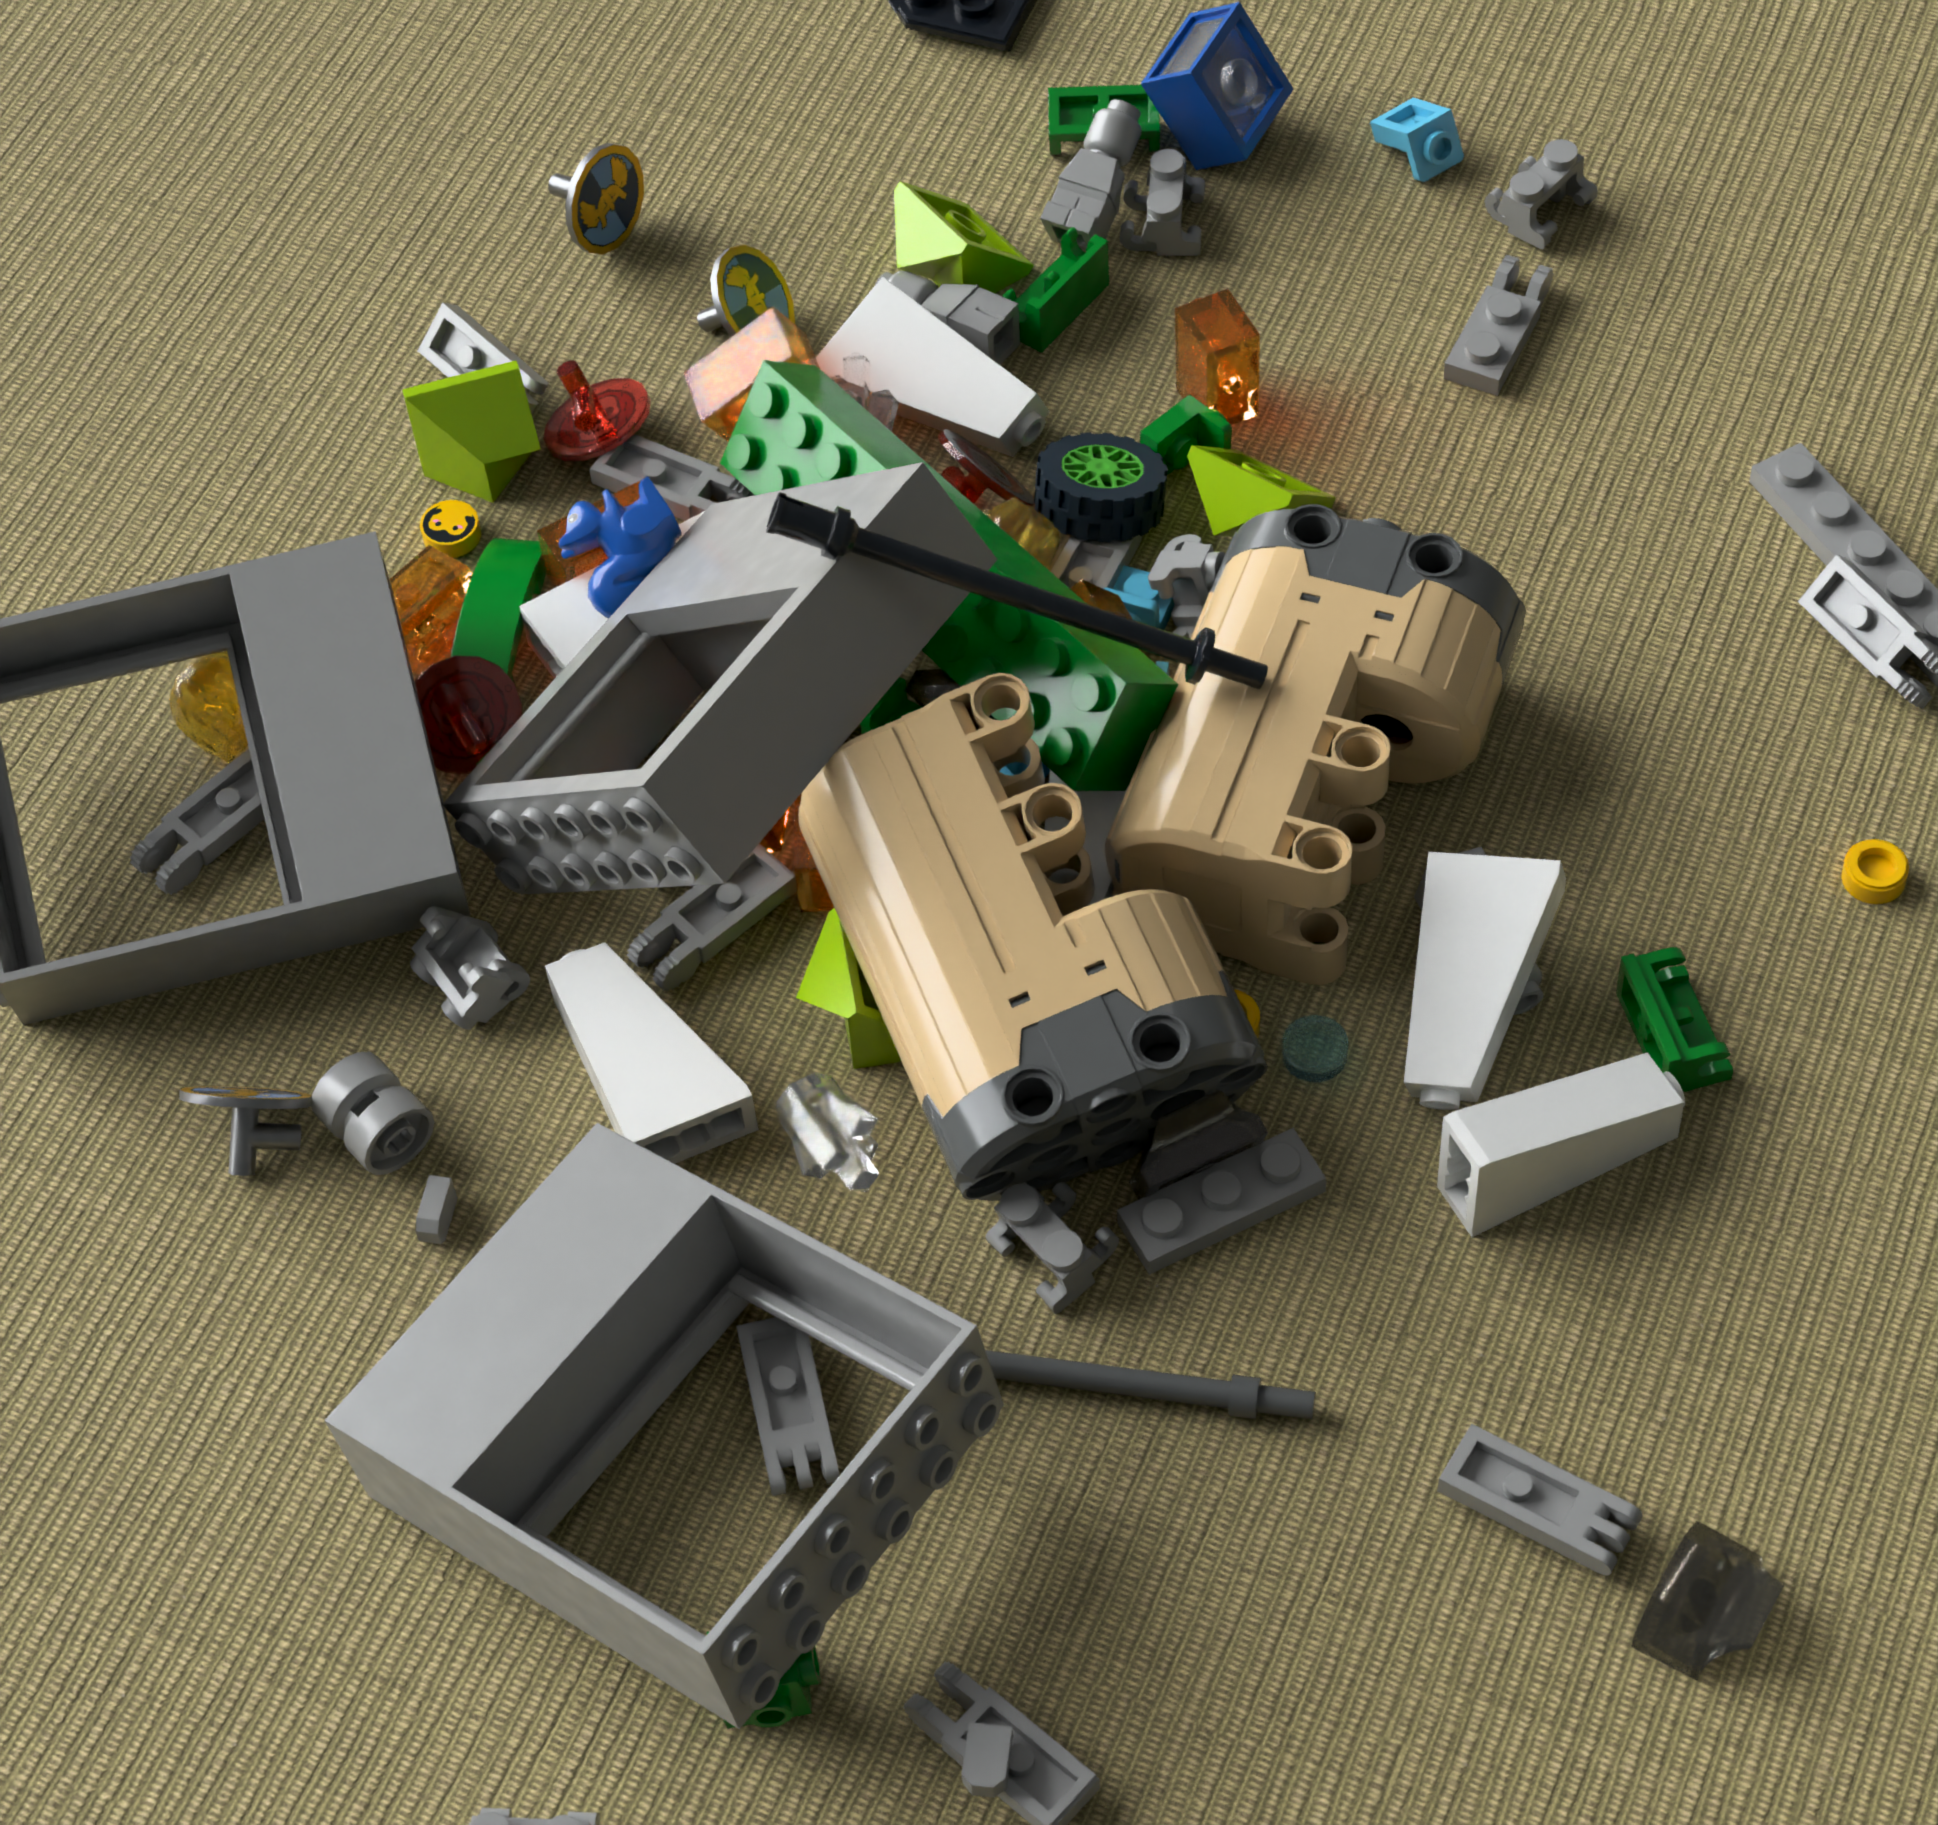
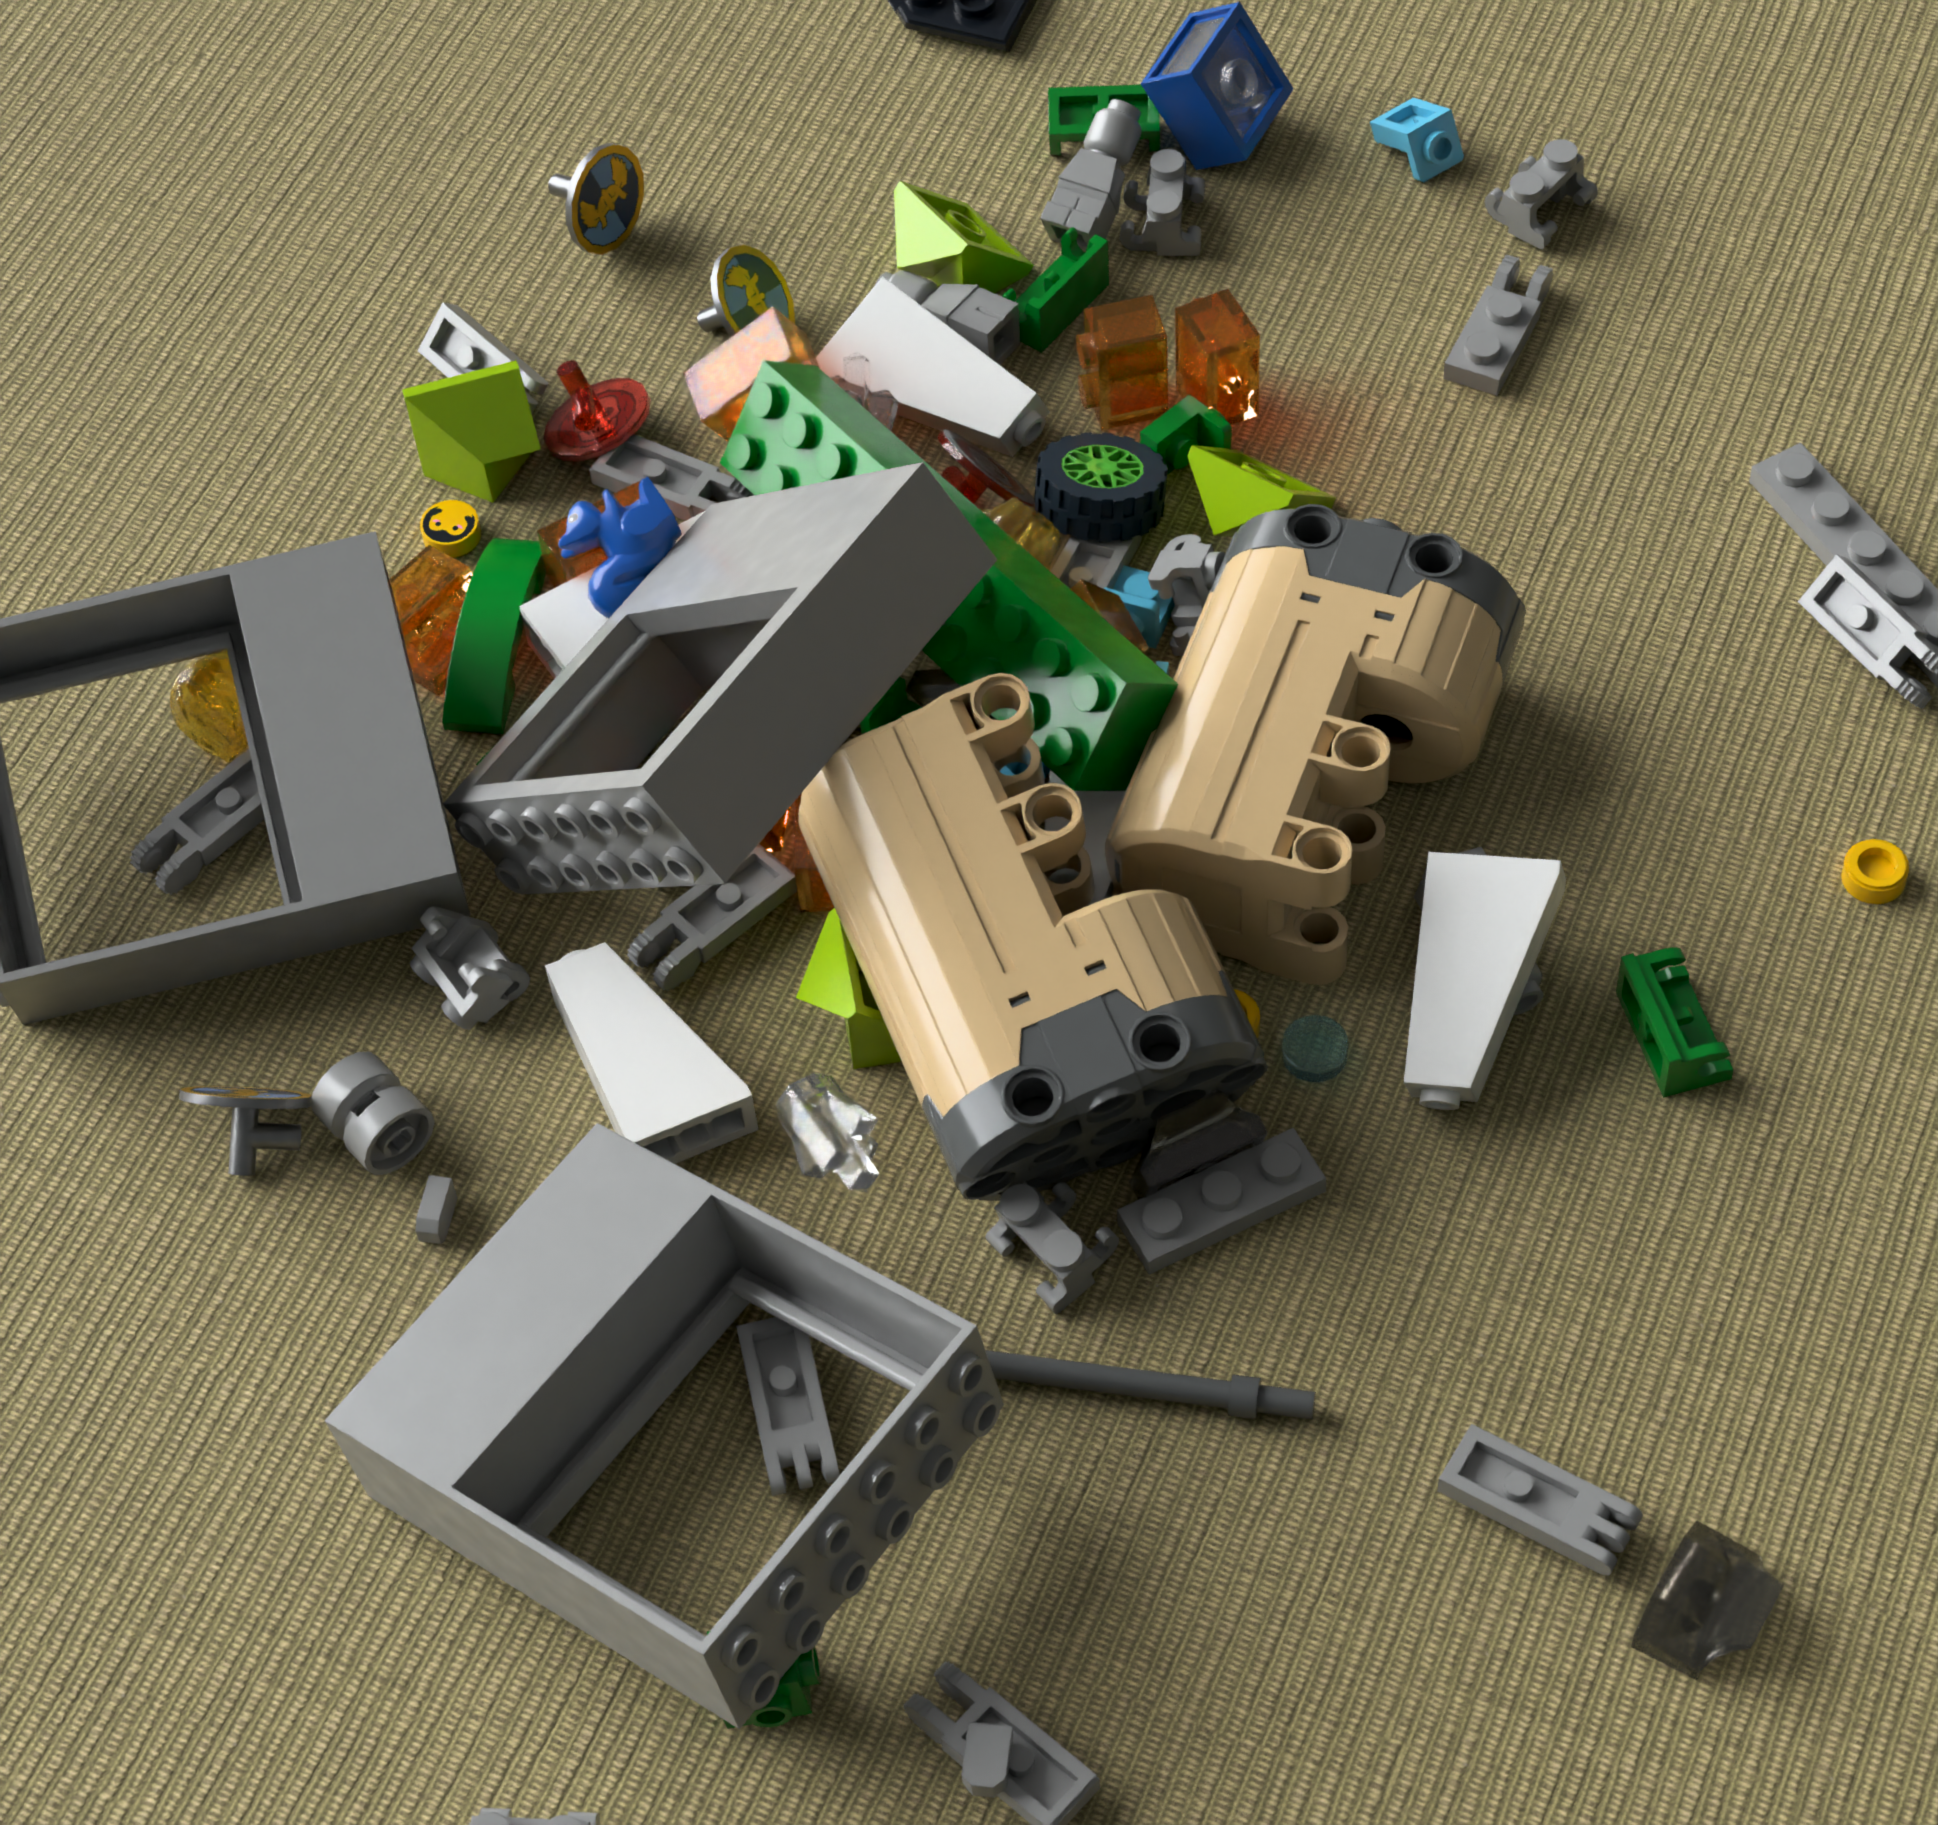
(466, 710): clear red shield -> none
(840, 534): black bar -> none
(1124, 362): none -> clear orange brick
(1553, 1138): white slope -> none

